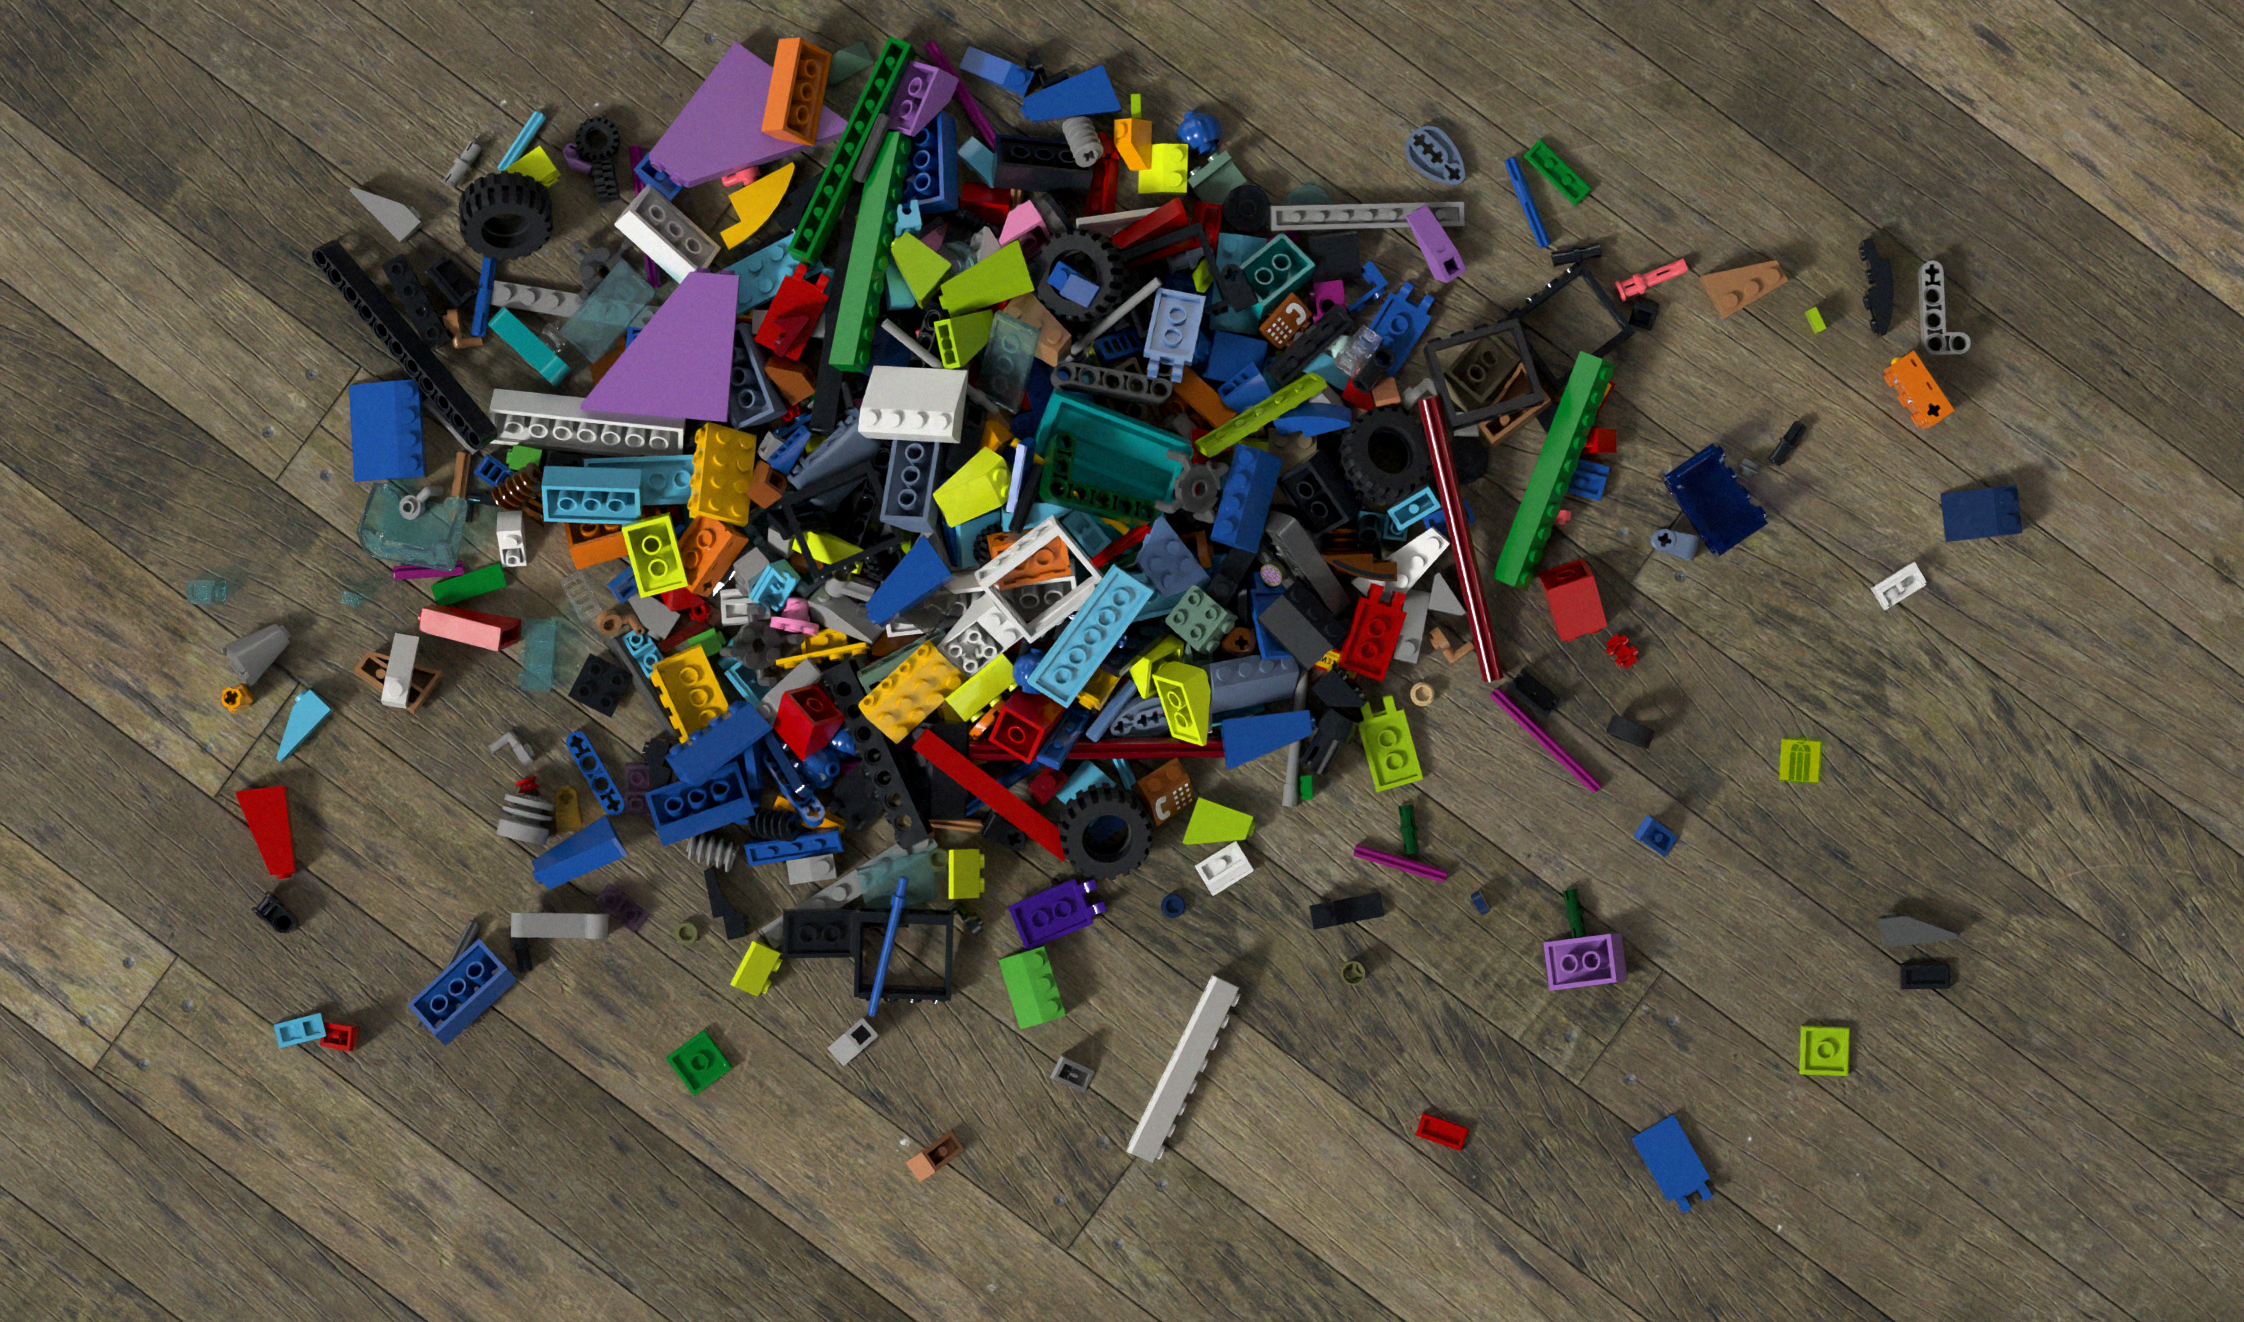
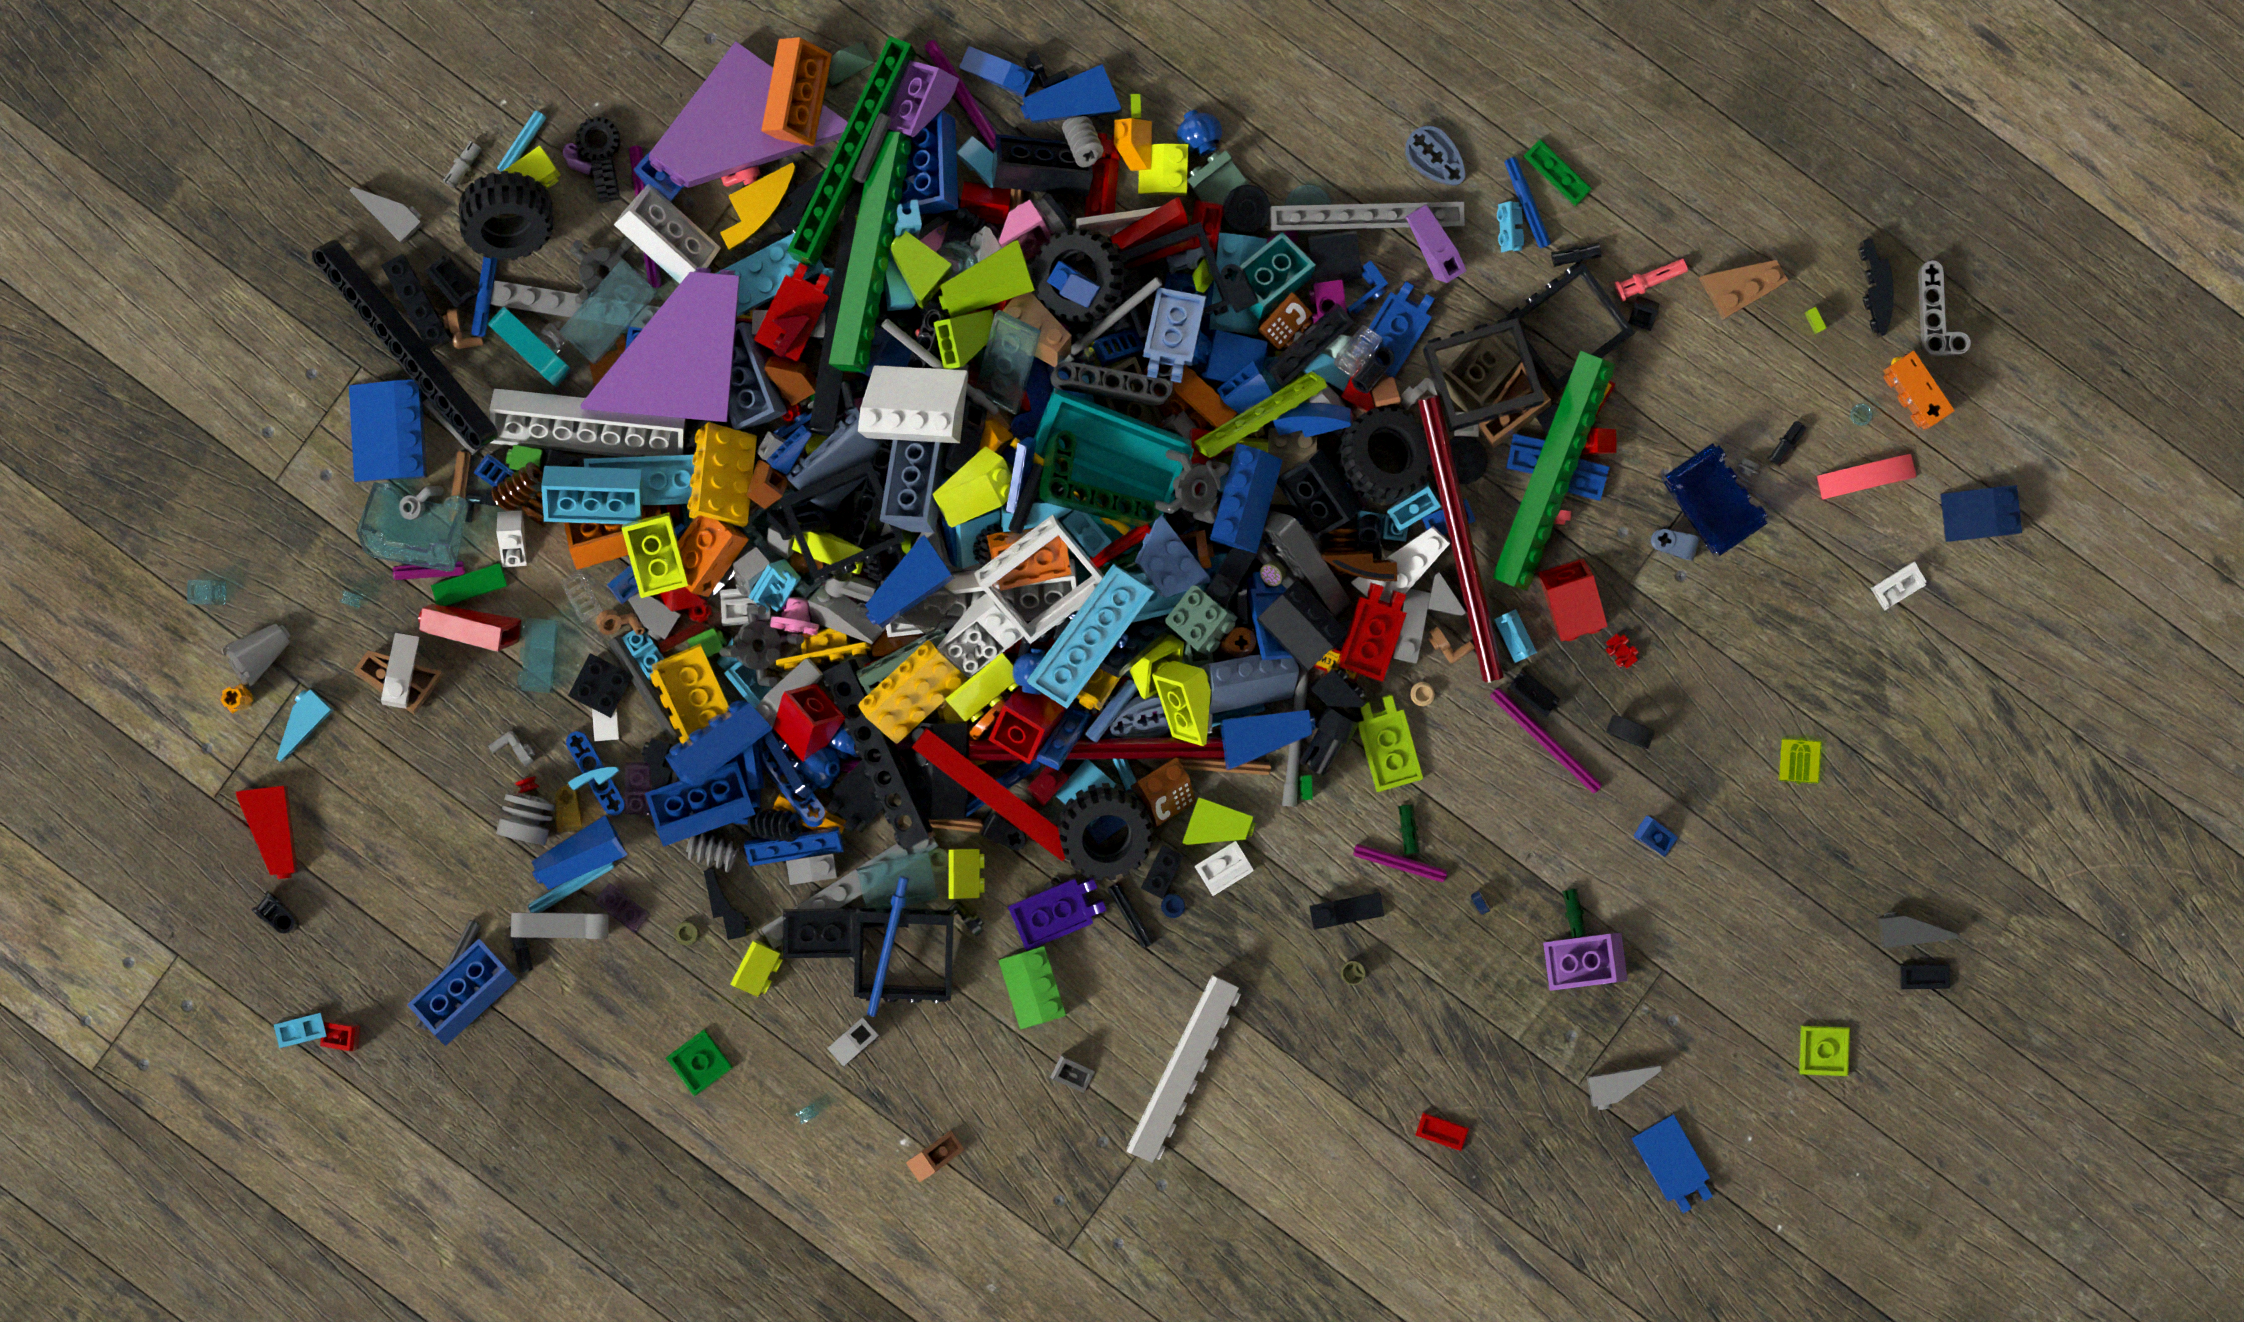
(566, 889): none -> medium azure axle
(600, 775): none -> medium azure slope
(604, 726): none -> white tile
(807, 1113): none -> clear light blue bush
(1130, 915): none -> black axle
(1162, 871): none -> black brick
(1218, 765): none -> medium nougat axle
(1509, 215): none -> medium azure hinge
(1515, 636): none -> medium azure hinge
(1524, 453): none -> blue plate
(1615, 1086): none -> light grey slope
(1864, 408): none -> clear light blue bush
(1866, 476): none -> coral slope

